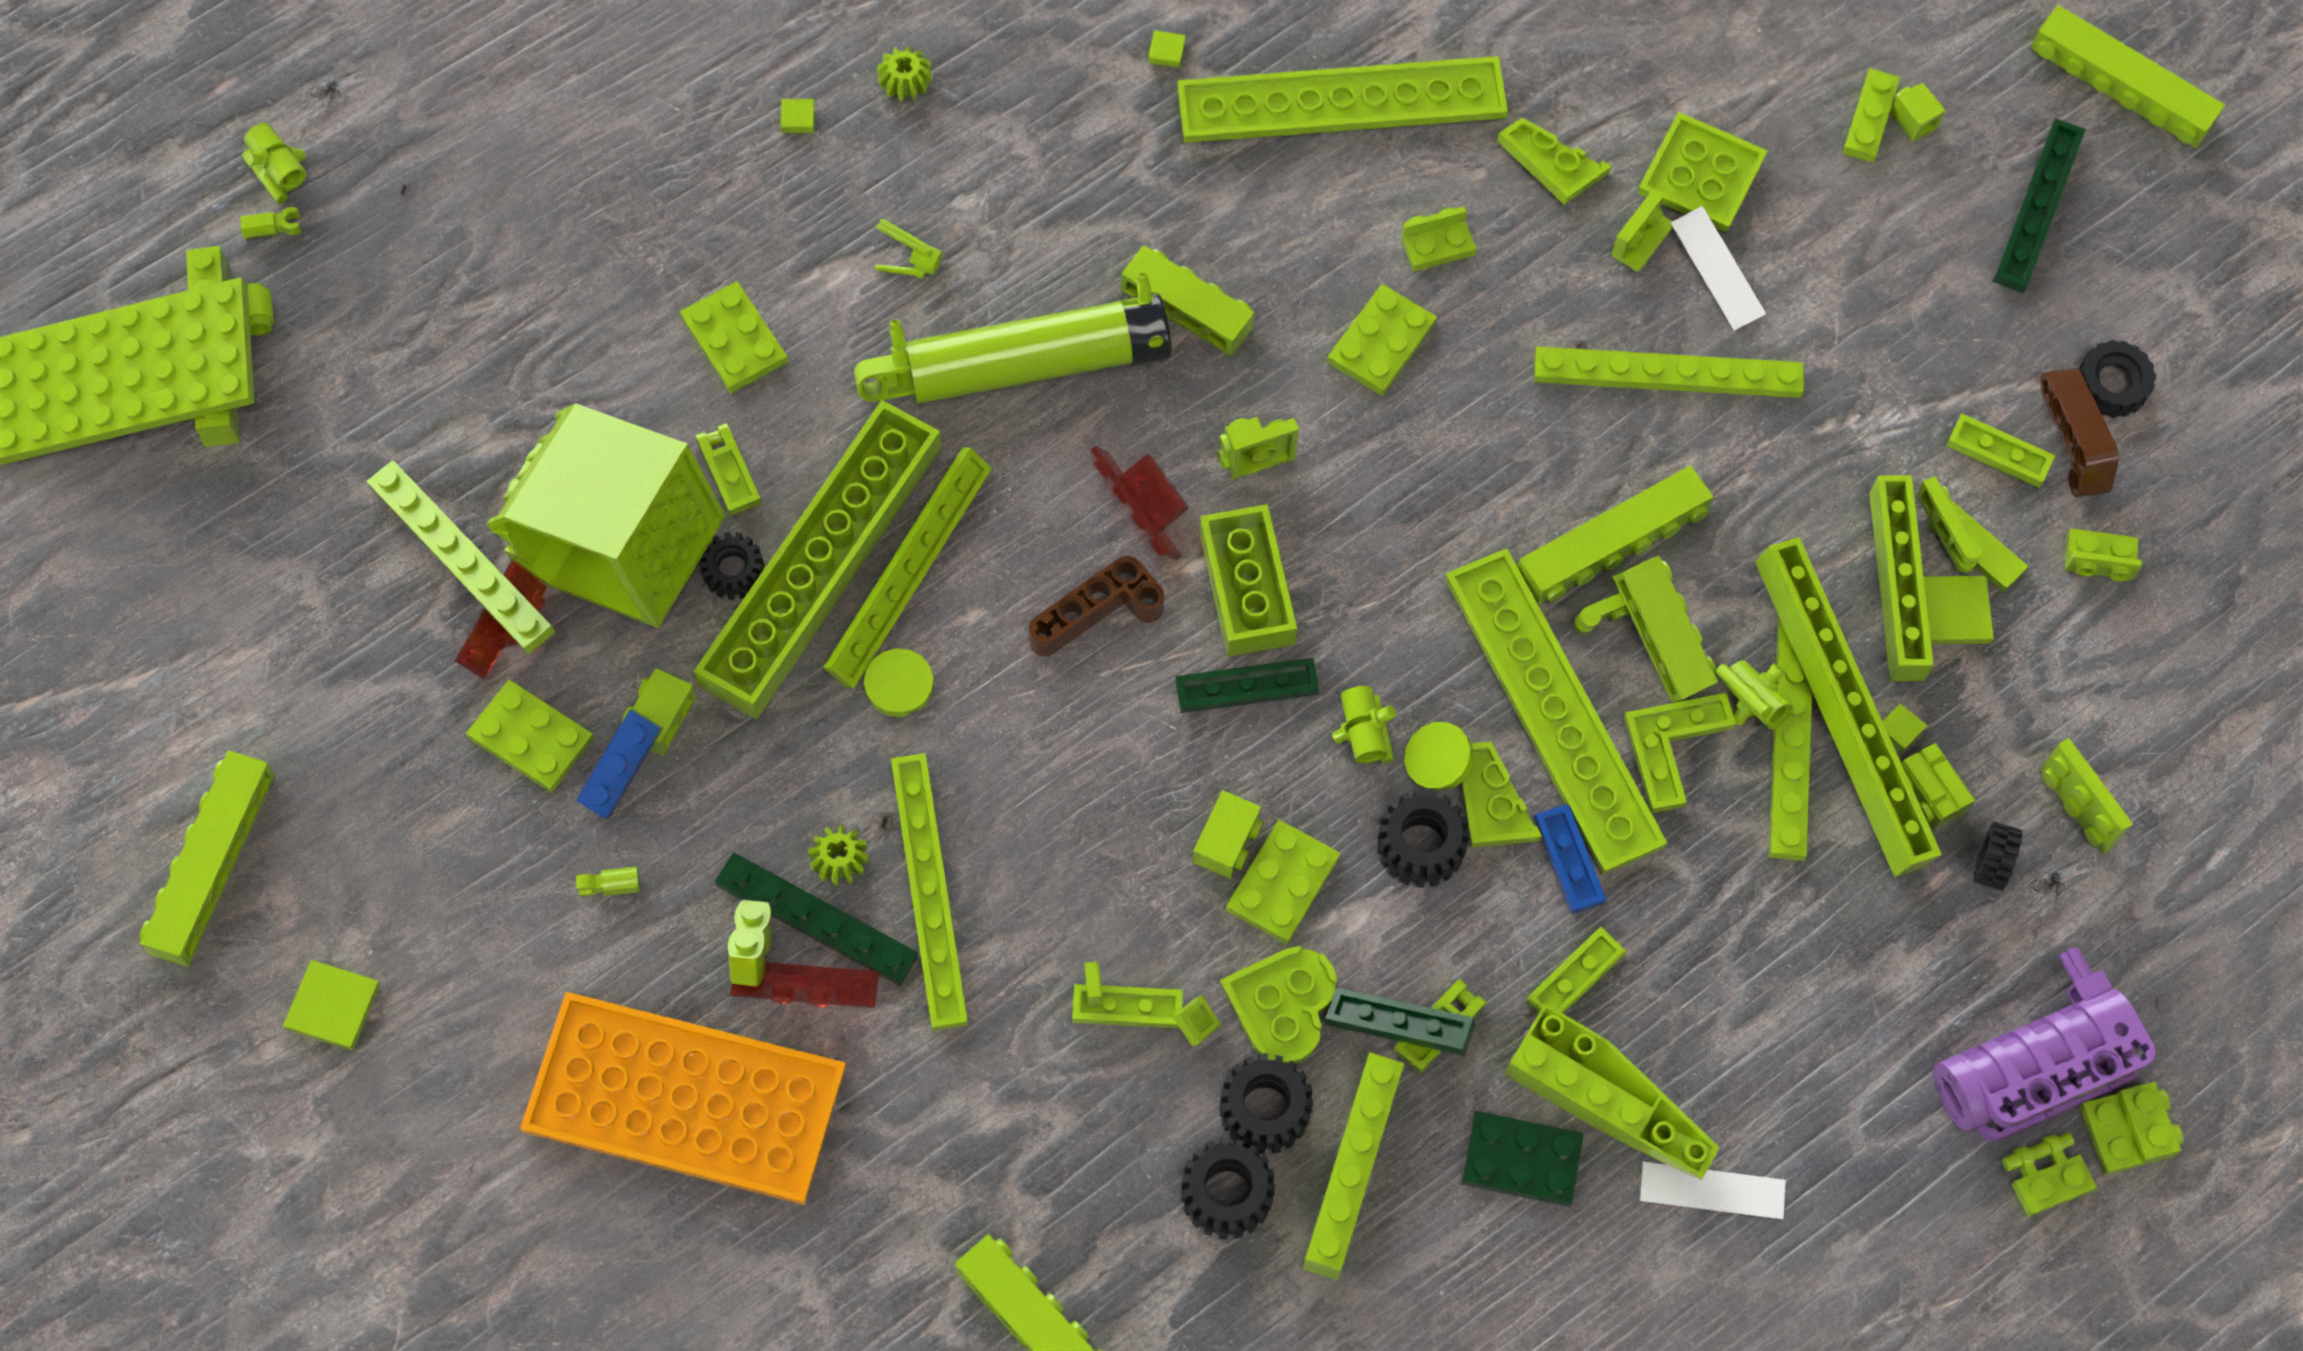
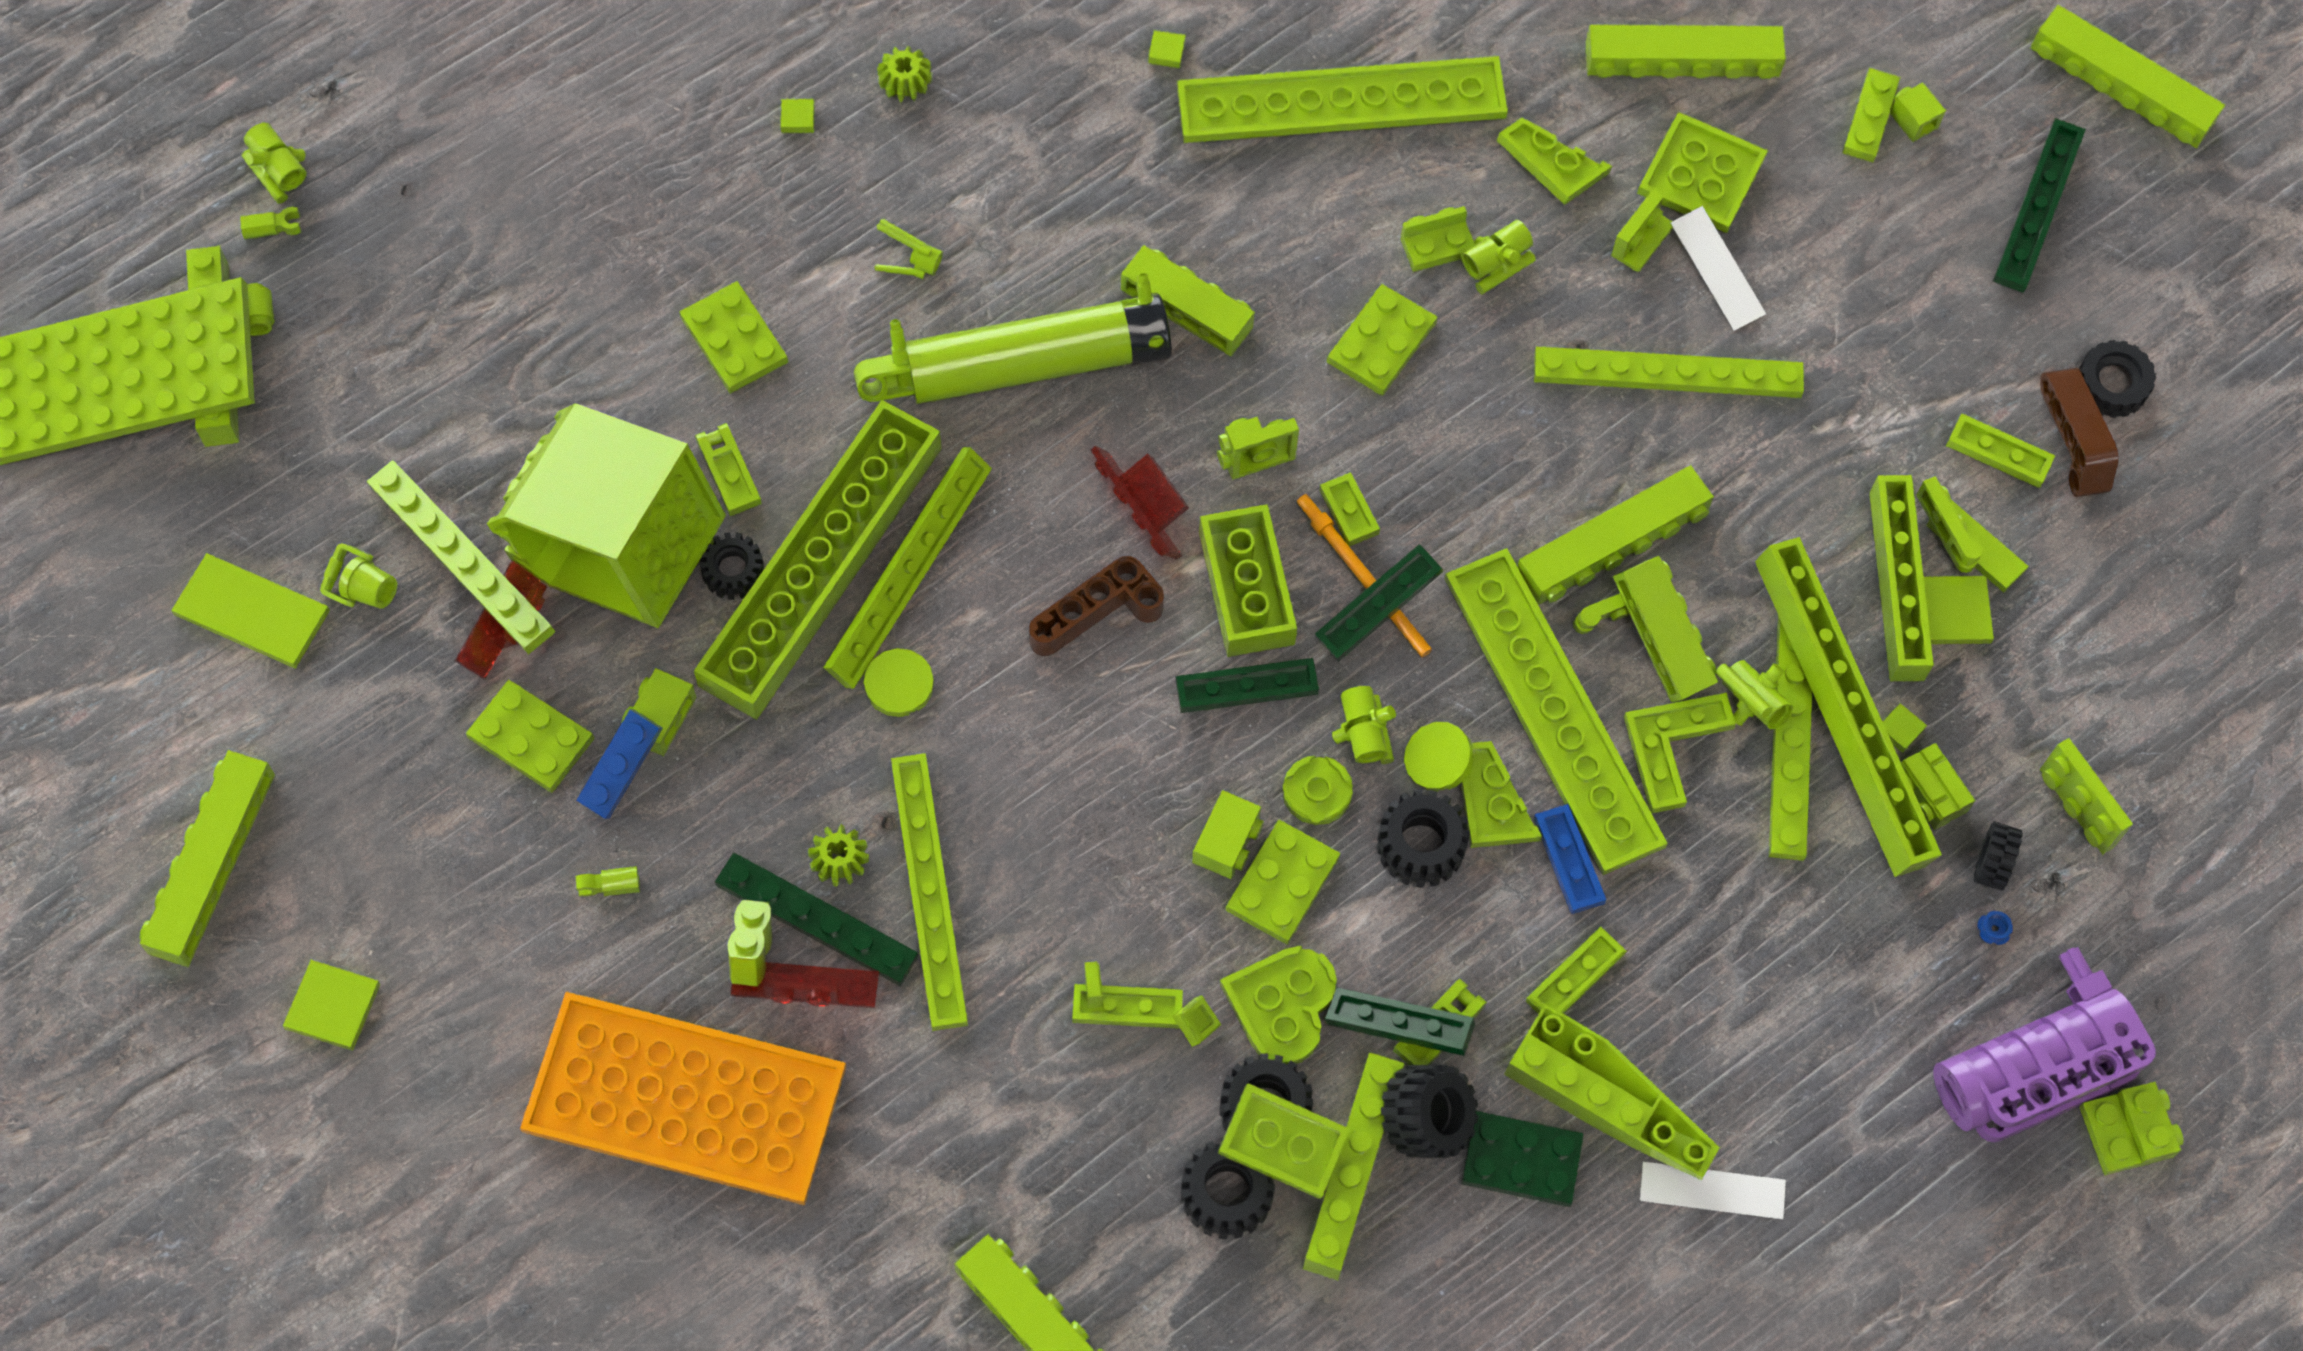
(250, 610): none -> lime tile
(359, 581): none -> lime piece
(1283, 1141): none -> lime plate
(1317, 790): none -> lime tile
(1323, 526): none -> light orange bar
(1349, 509): none -> lime plate
(1379, 602): none -> dark green plate
(1429, 1111): none -> black tyre
(1499, 256): none -> lime pin
(1685, 51): none -> lime brick
(1997, 919): none -> blue plate
(2052, 1185): lime plate -> none
(2102, 554): lime bracket -> none

